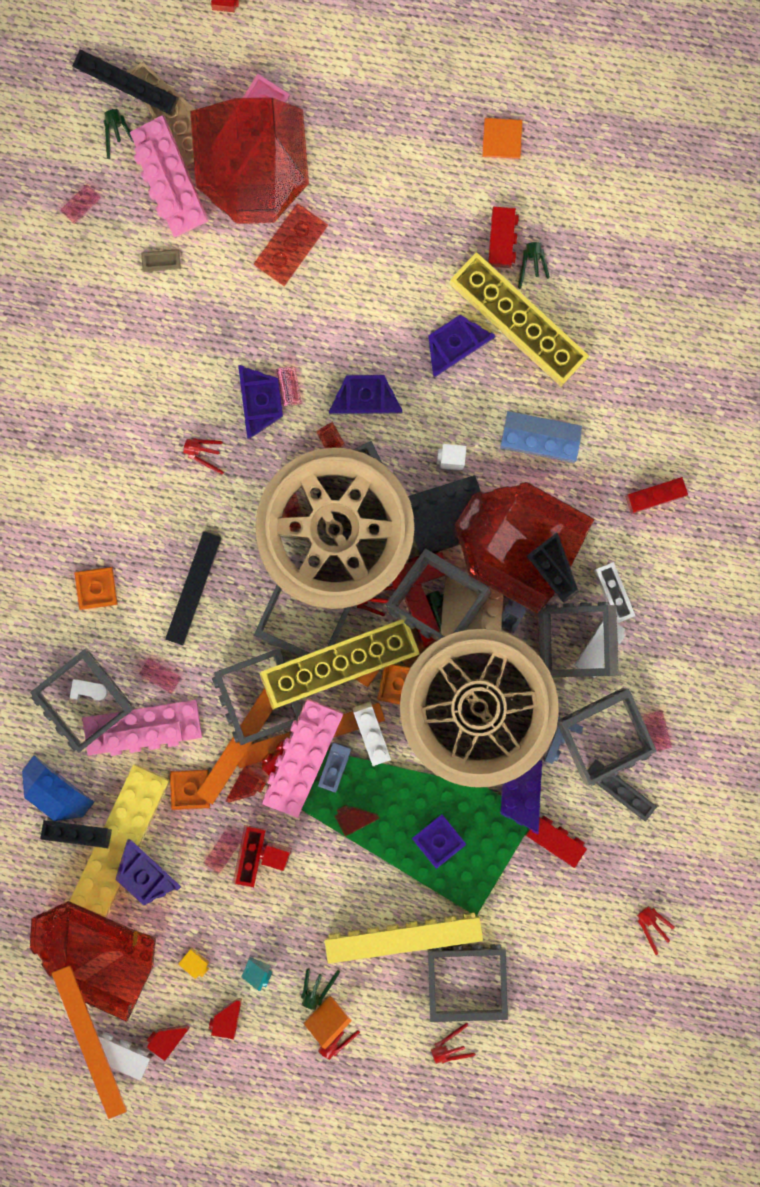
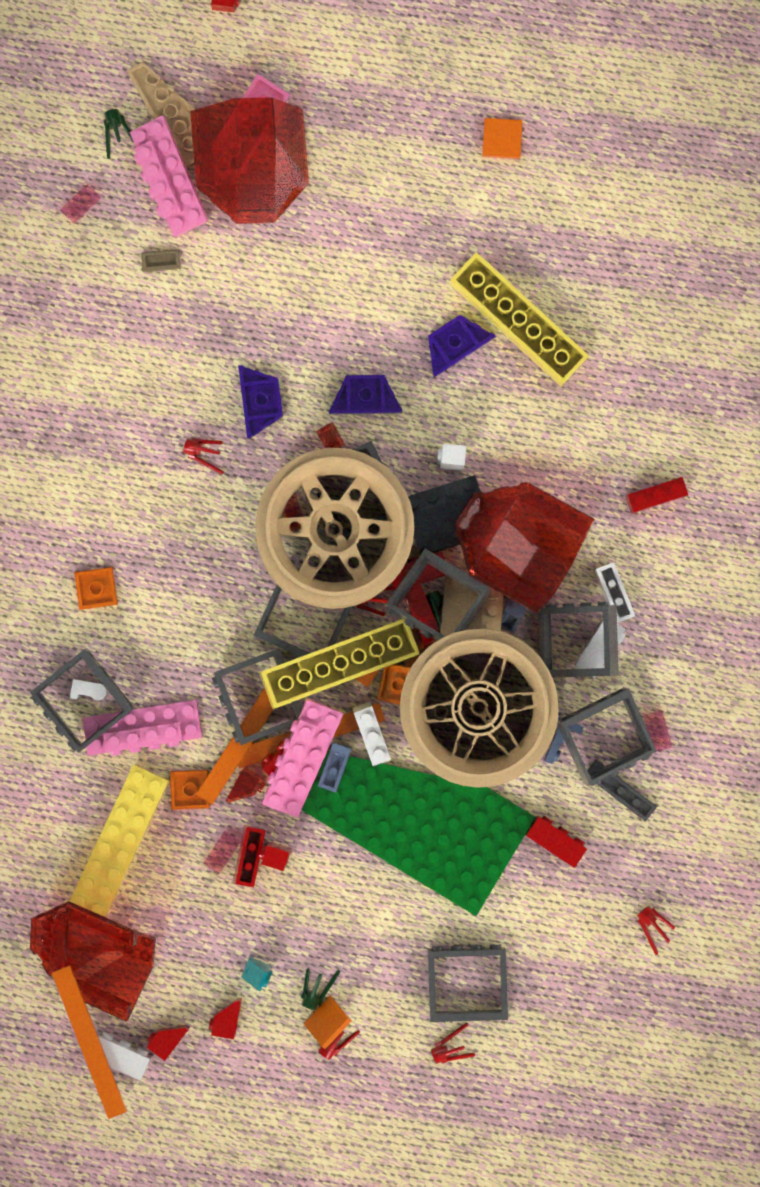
(52, 792): blue wedge -> none
(76, 834): black plate -> none
(125, 82): black tile -> none
(143, 876): dark purple wing -> none
(160, 675): clear pink tile -> none
(193, 588): black tile -> none
(194, 964): yellow brick -> none
(289, 386): clear pink tile -> none
(290, 245): clear red tile -> none
(354, 818): clear red slope -> none
(403, 939): light yellow brick -> none
(439, 841): dark purple plate -> none
(503, 237): red brick -> none
(522, 798): dark purple wing -> none
(534, 252): dark green plant -> none
(541, 437): medium blue slope -> none
(554, 567): black wedge -> none

